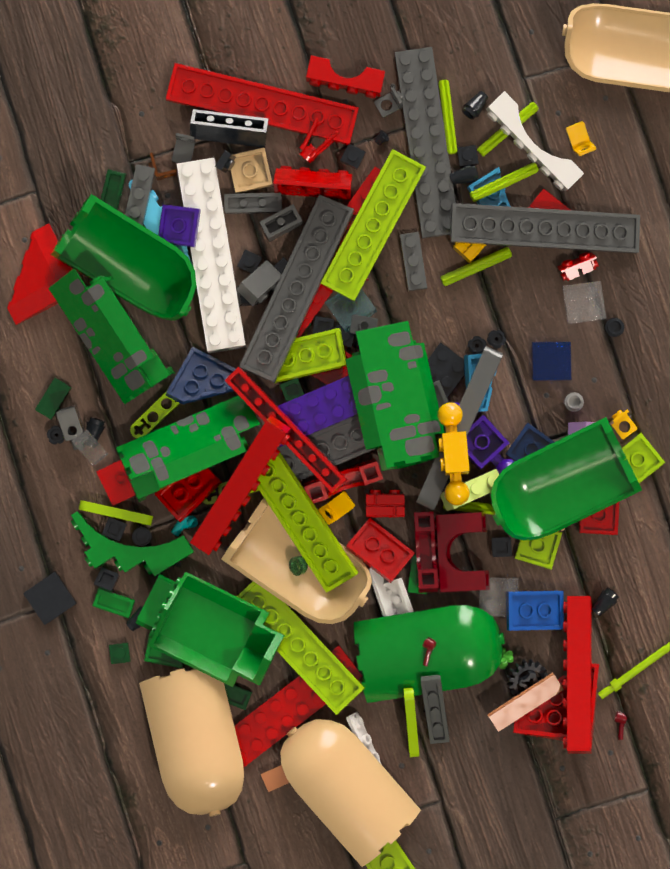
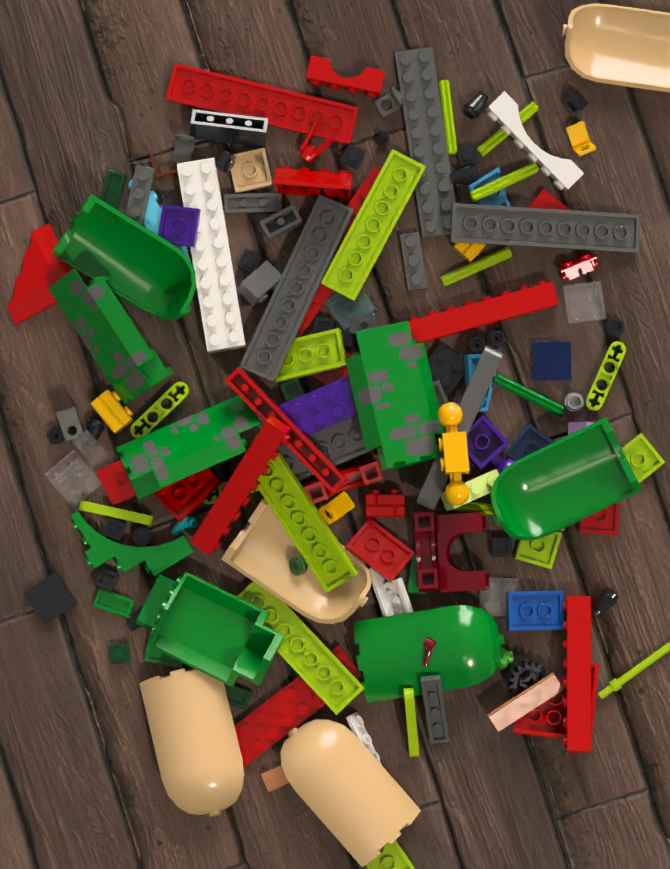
(53, 398): dark green tile -> none
(73, 478): none -> clear bracket
(111, 411): none -> yellow brick
(200, 378): dark blue plate -> none
(483, 313): none -> red brick
(528, 394): none -> green axle
(575, 103): none -> black plate
(603, 375): none -> lime beam
(620, 417): yellow bracket -> none
(620, 718): dark red hand -> none

